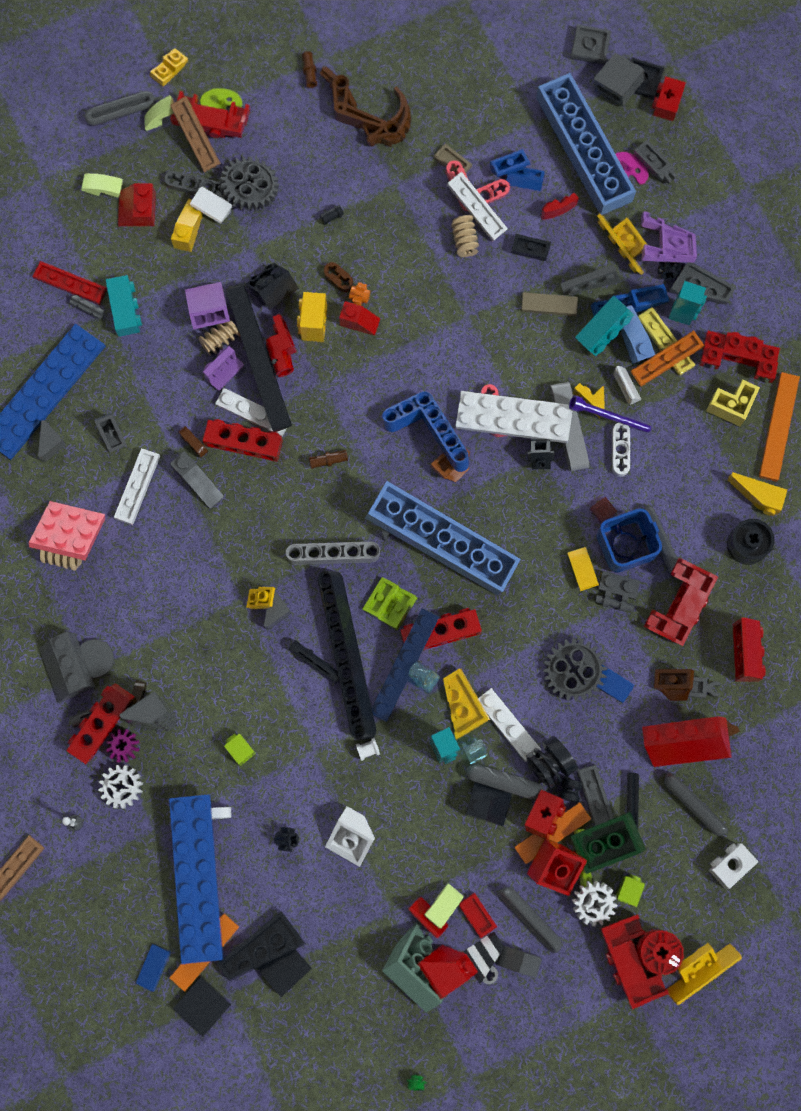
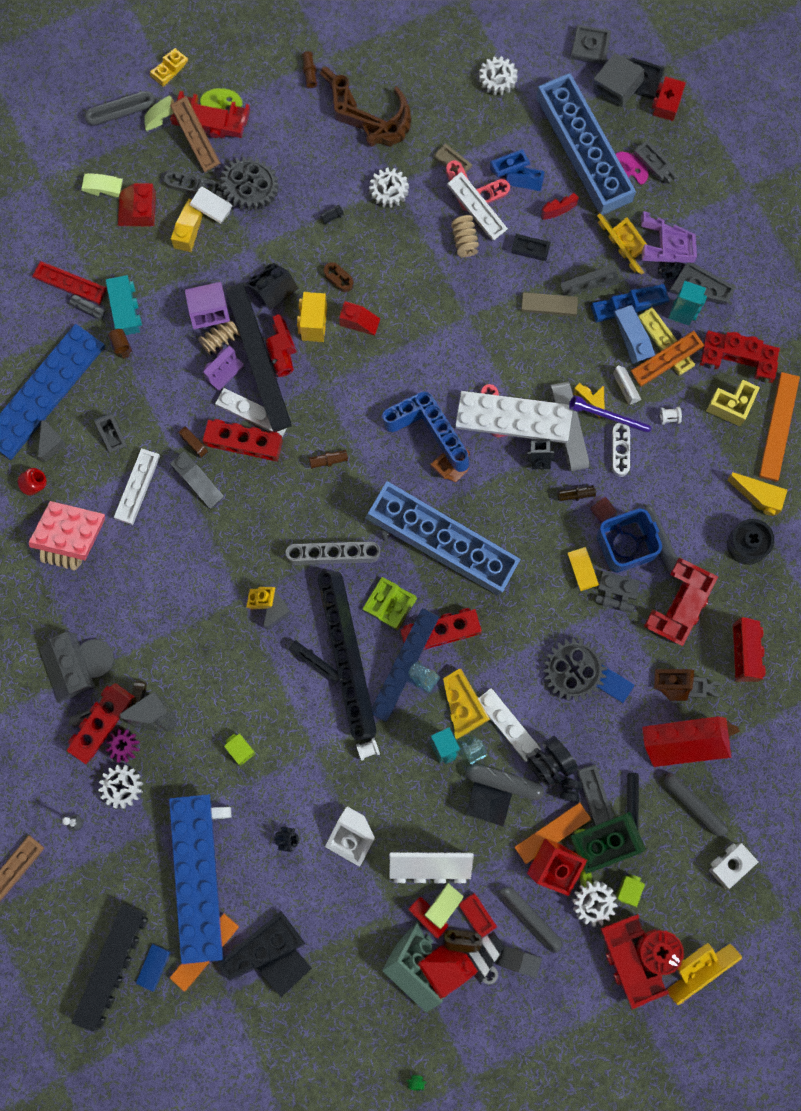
(32, 481): none -> red head
(109, 968): none -> black brick
(120, 343): none -> reddish brown piece
(202, 1006): black tile -> none
(359, 294): orange gear -> none
(395, 192): none -> white gear
(431, 866): none -> white slope
(462, 941): none -> dark brown beam
(498, 82): none -> white gear
(545, 804): red brick -> none
(577, 493): none -> dark brown axle
(604, 326): teal brick -> none
(670, 415): none -> white bush

